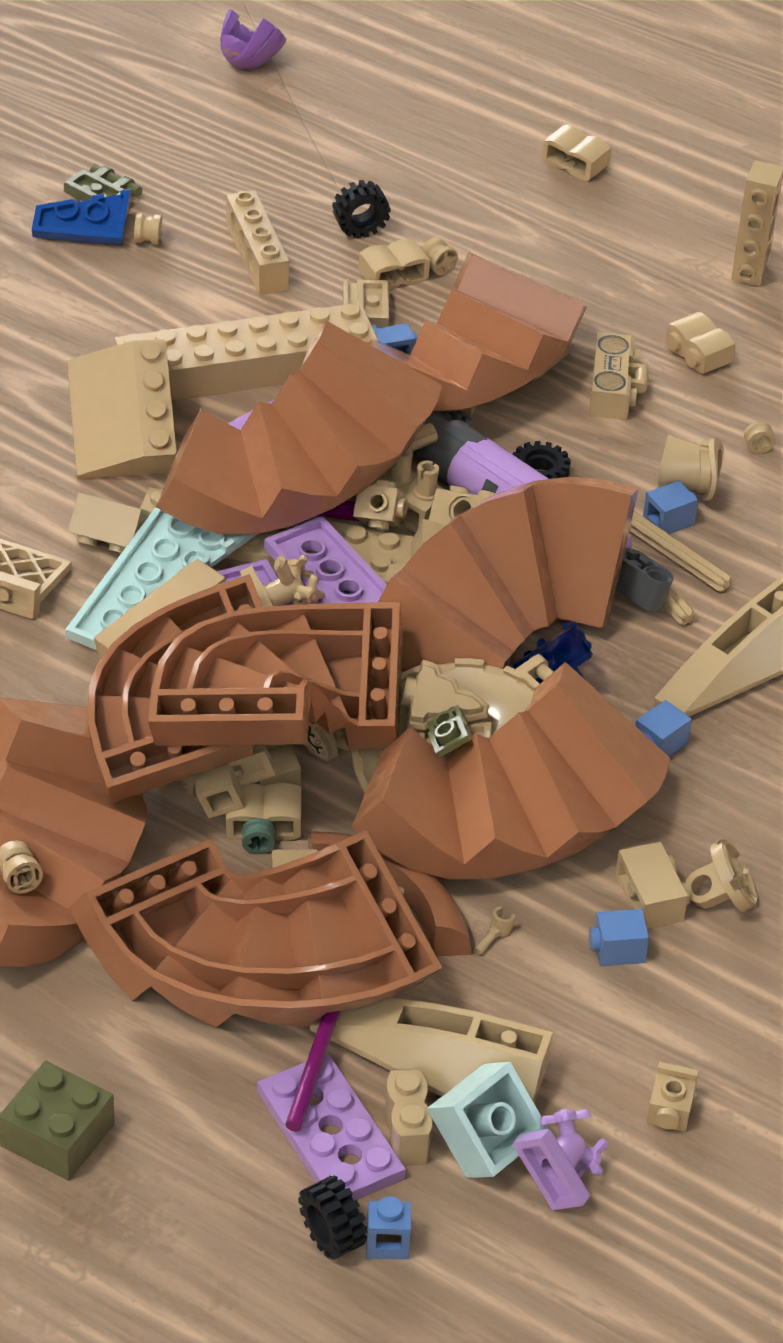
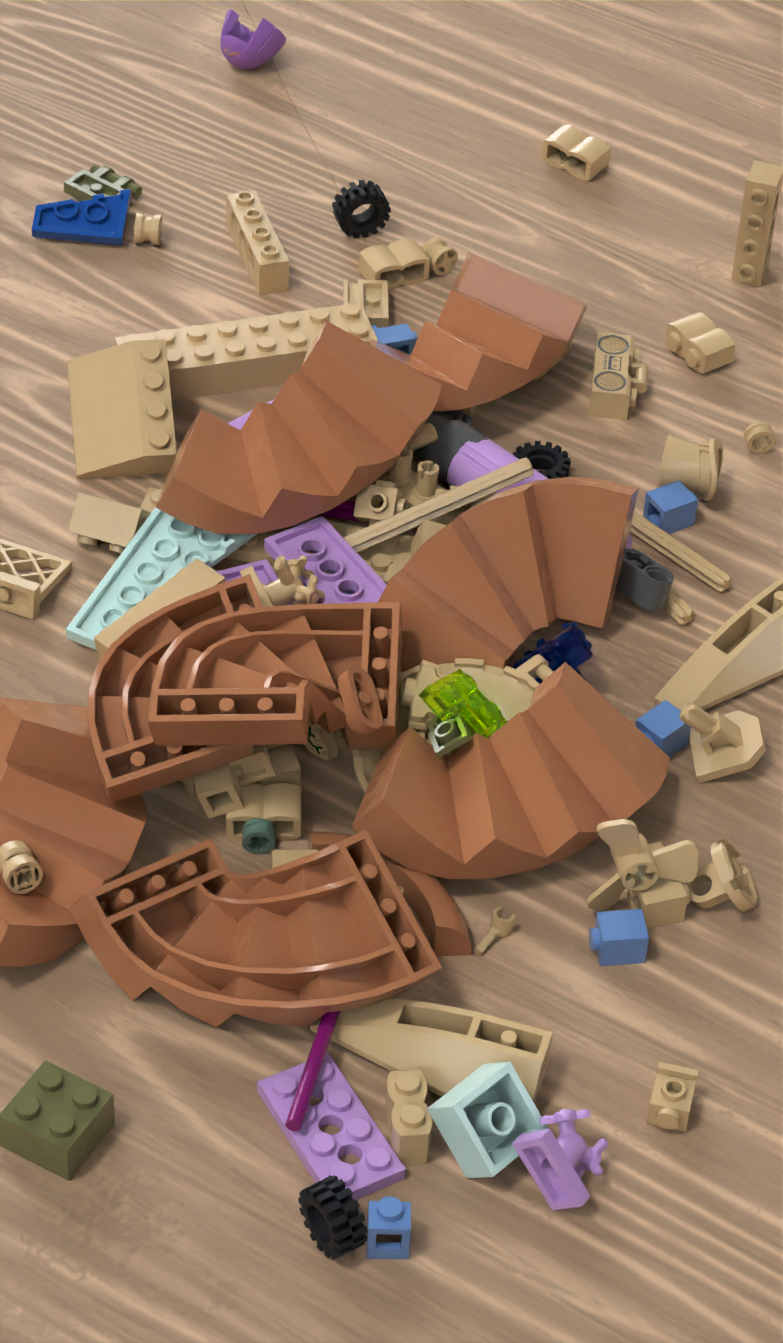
(360, 701): none -> nougat plate
(440, 505): none -> tan axle
(459, 695): none -> clear neon green plate
(638, 865): none -> tan piece
(722, 742): none -> tan piece

